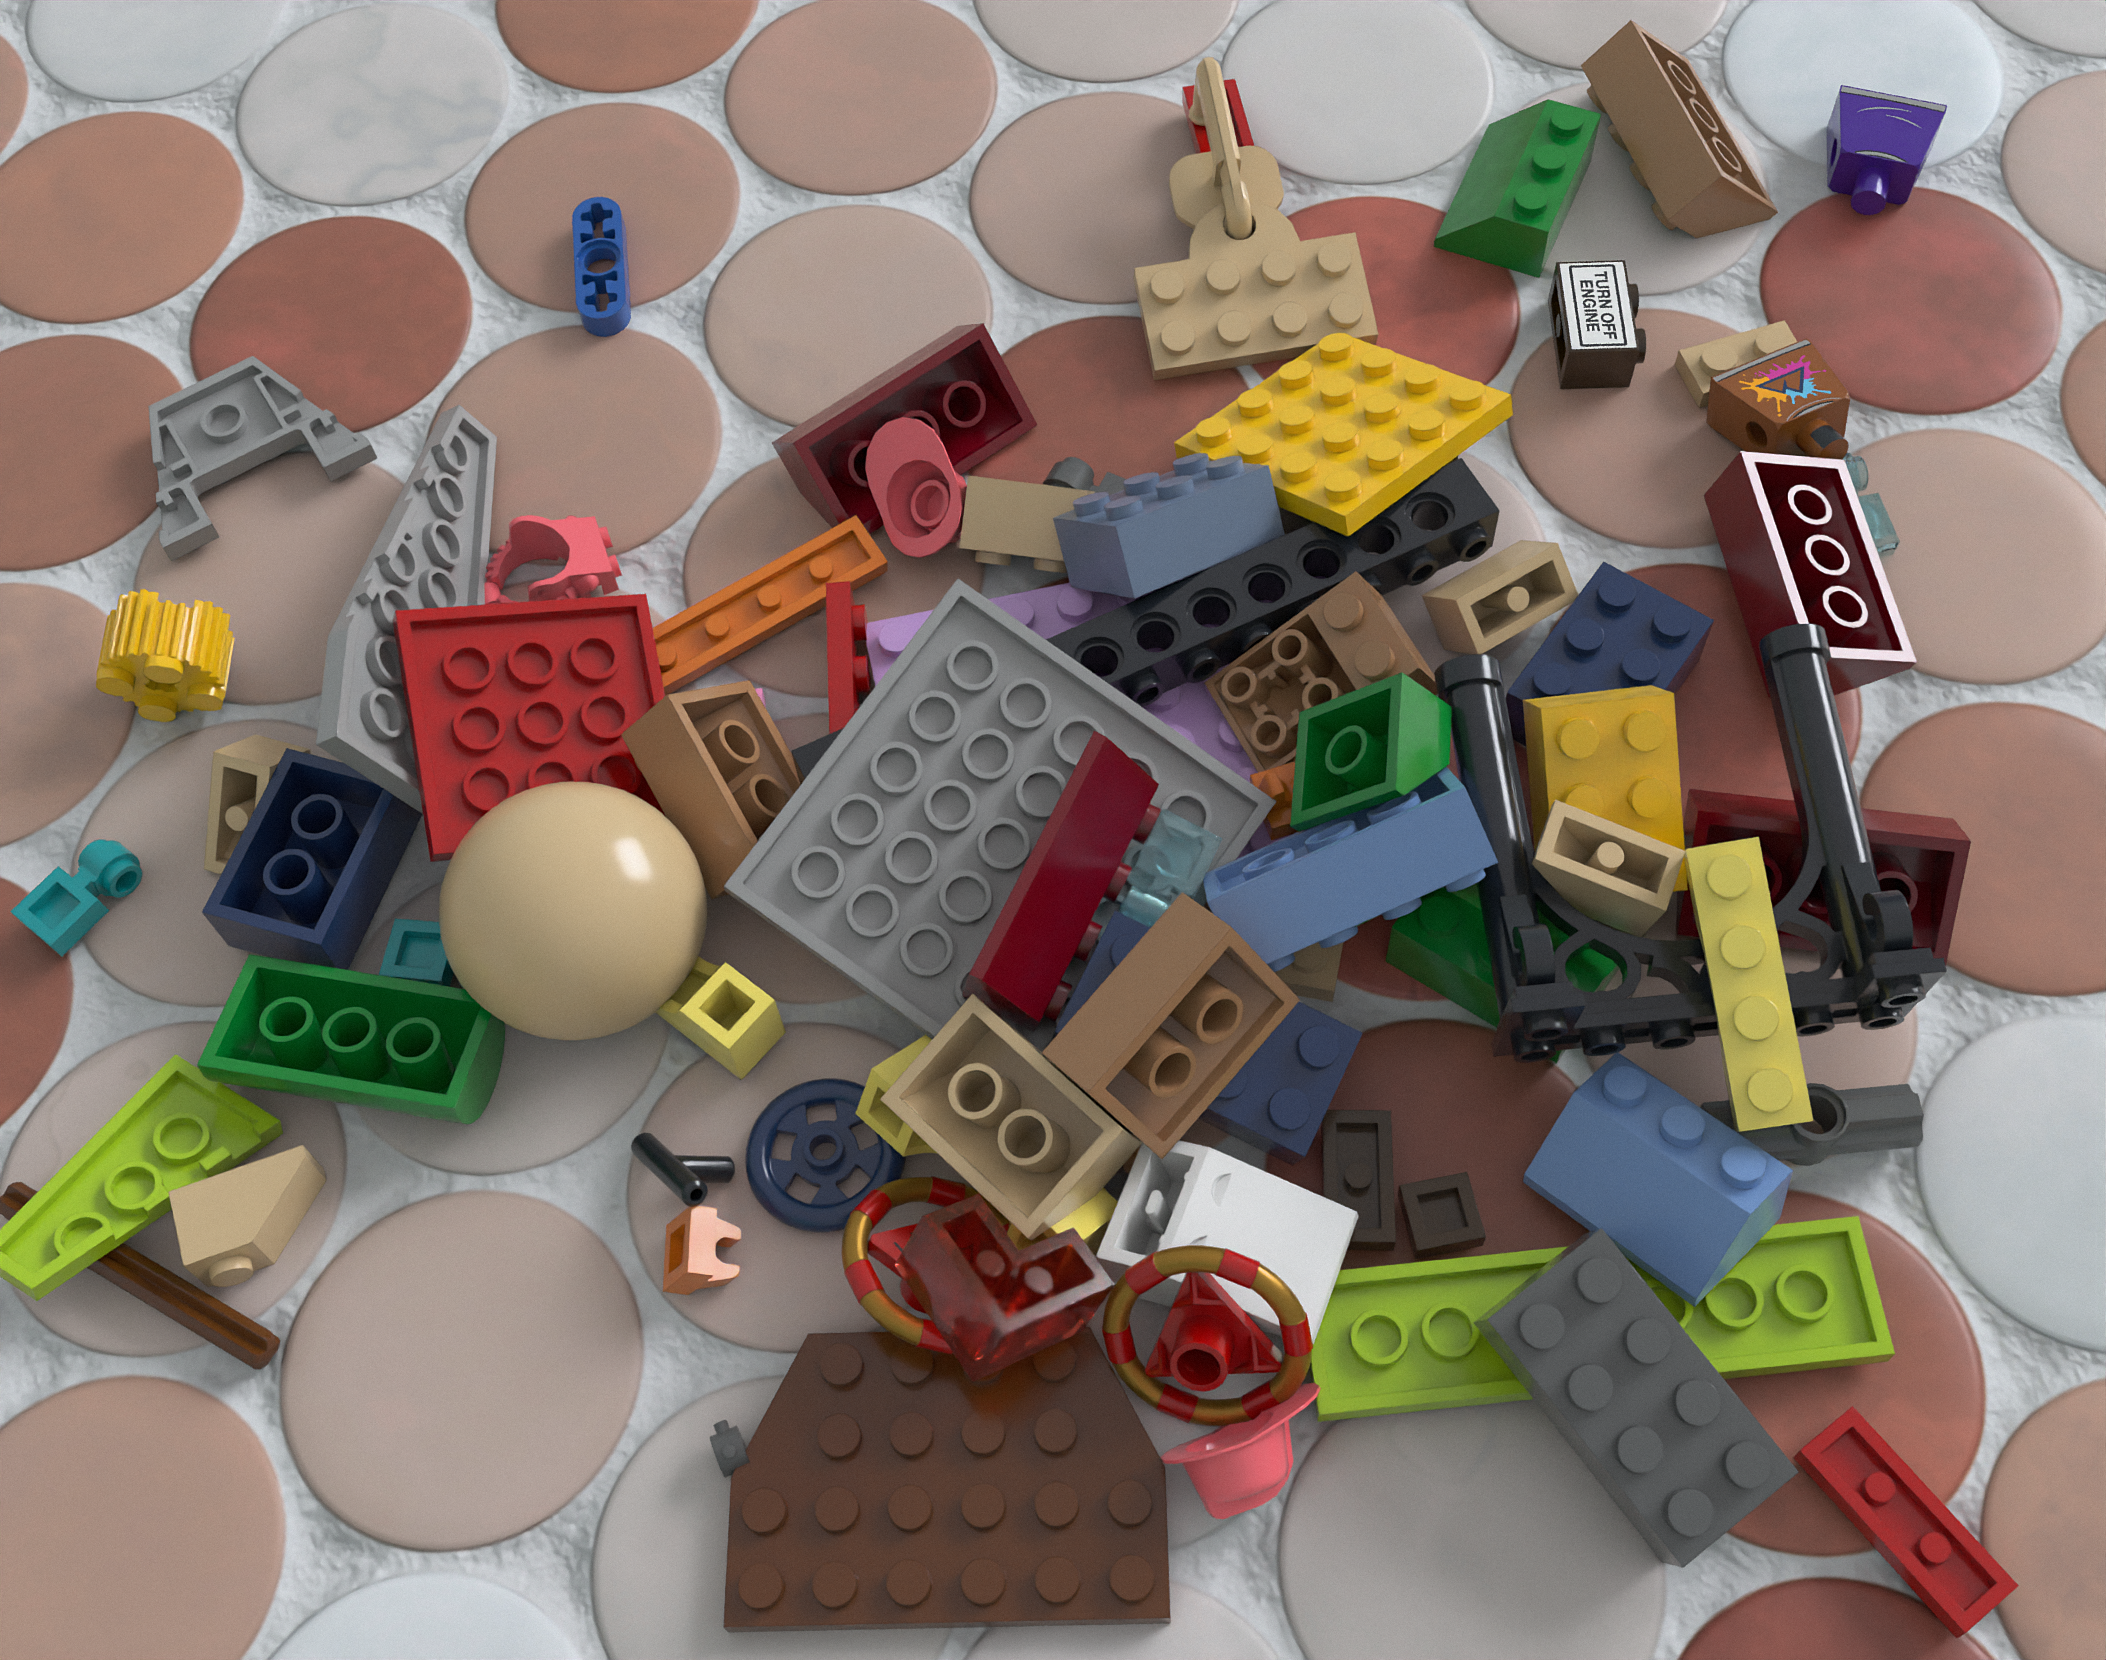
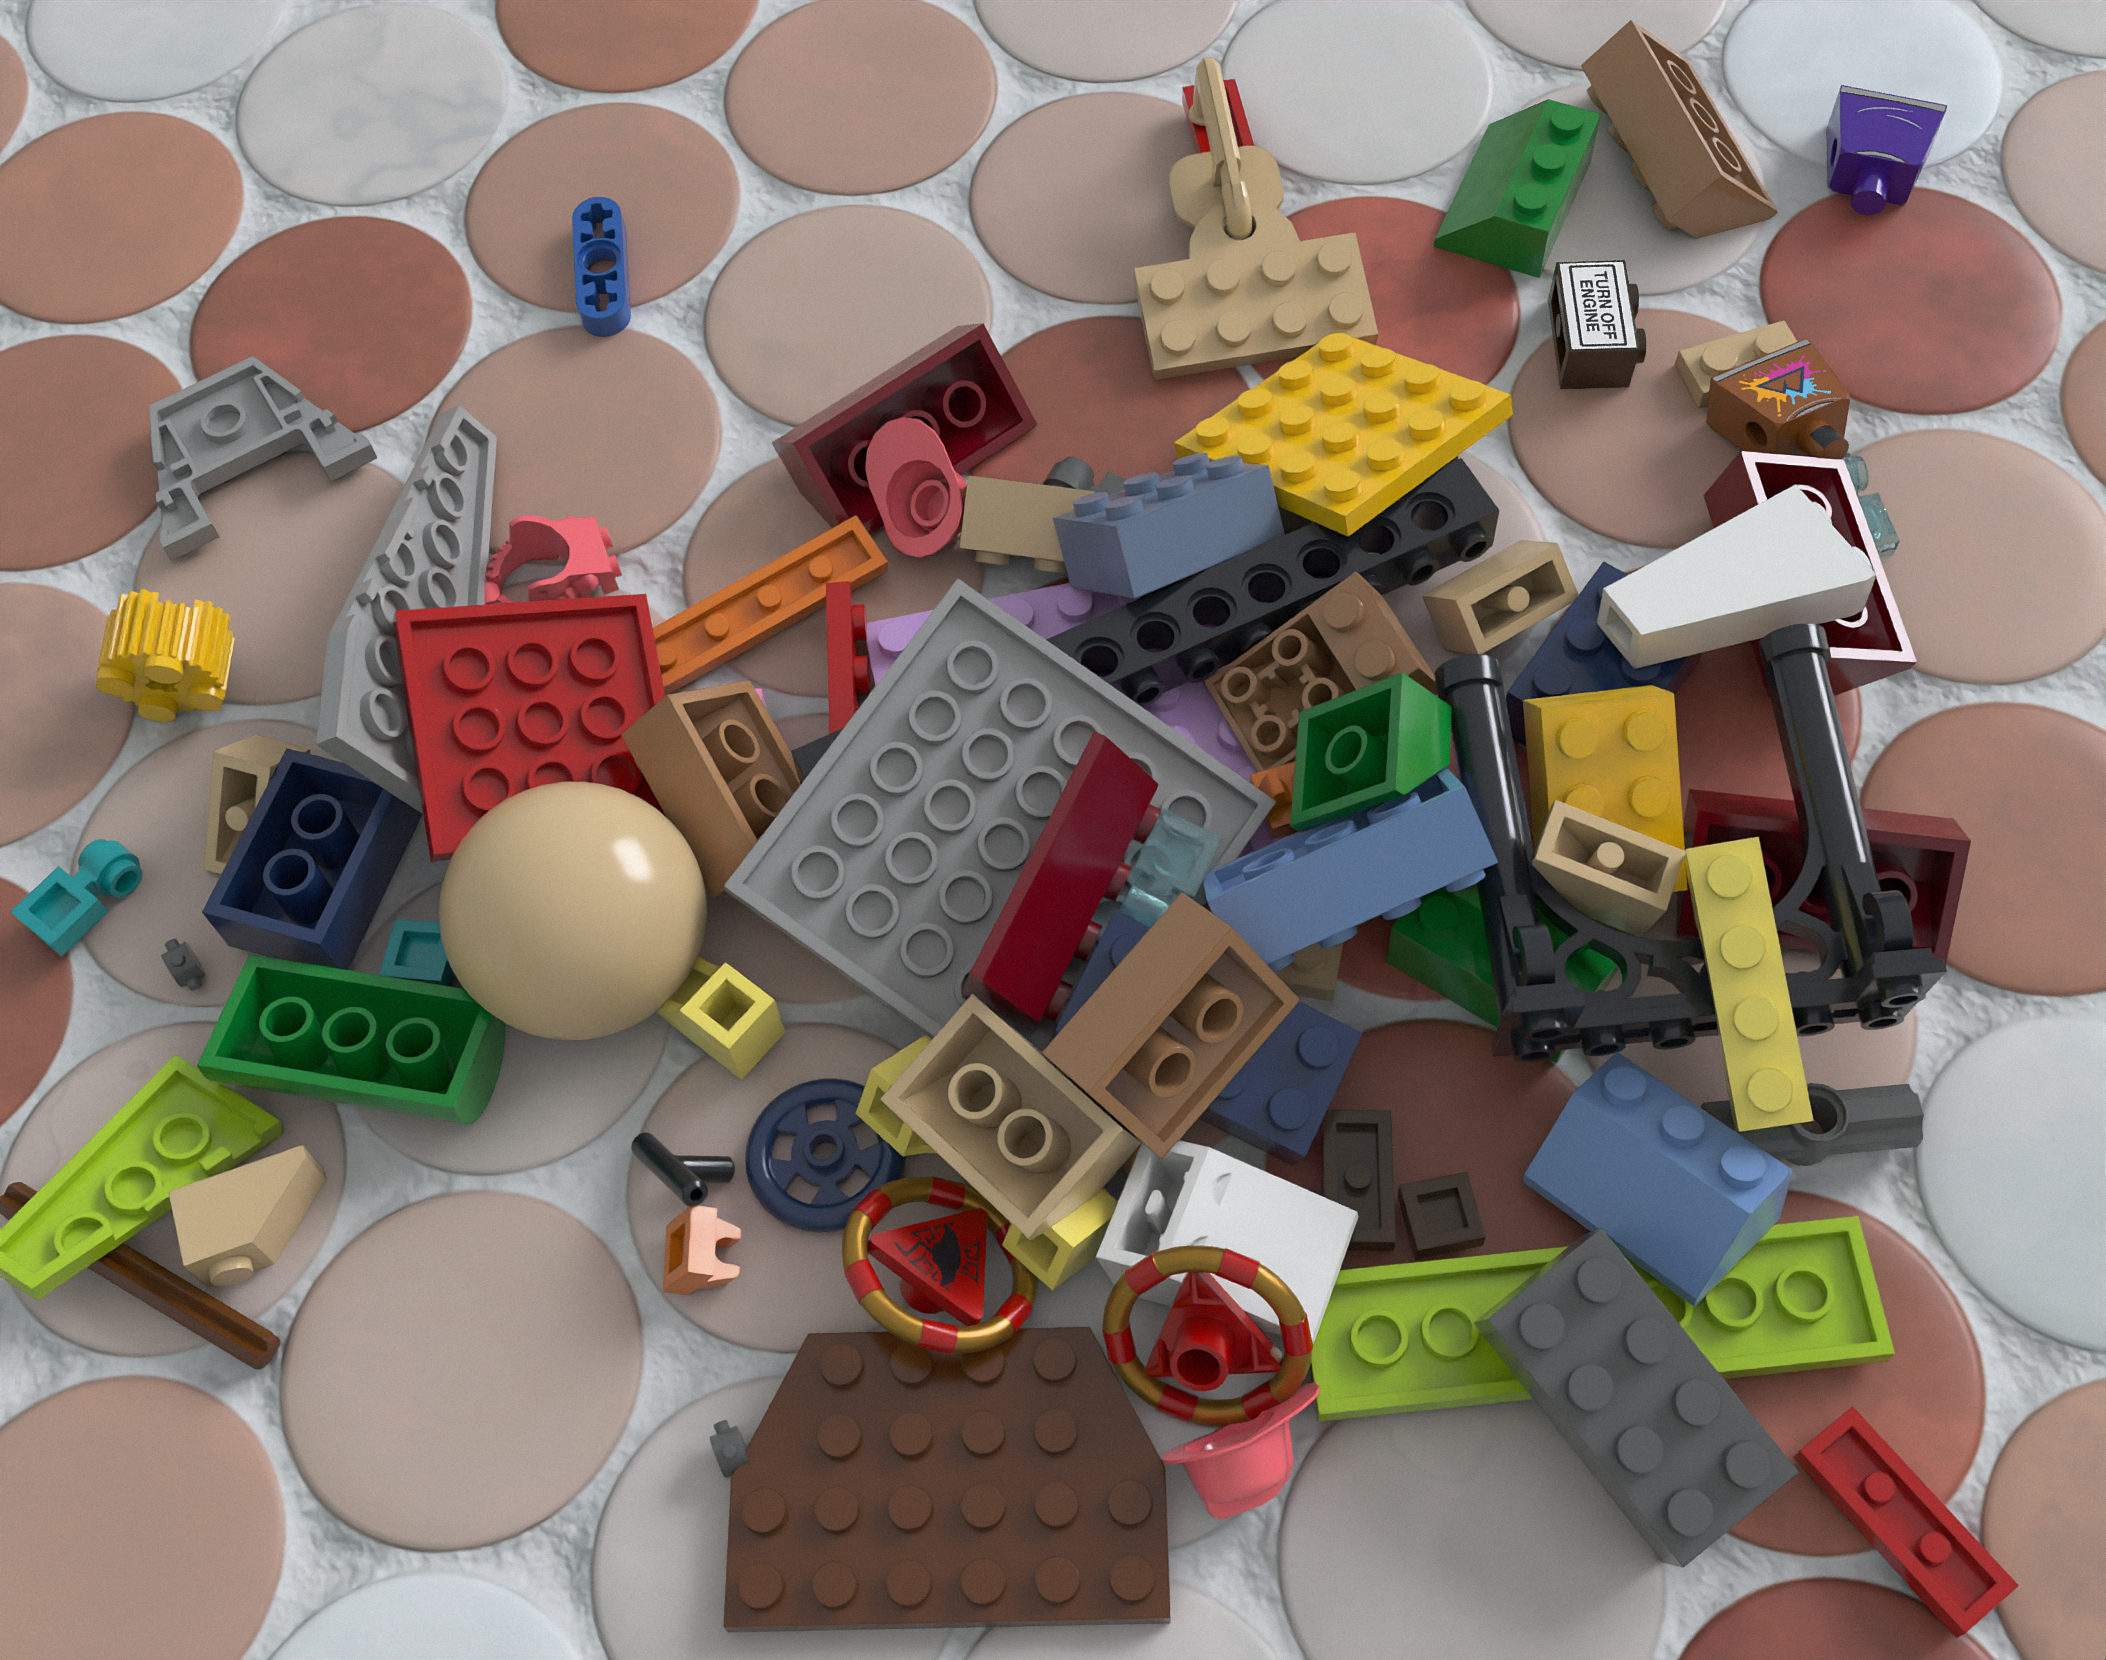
(183, 964): none -> dark grey piece
(992, 1297): clear red brick -> none
(1738, 584): none -> white slope

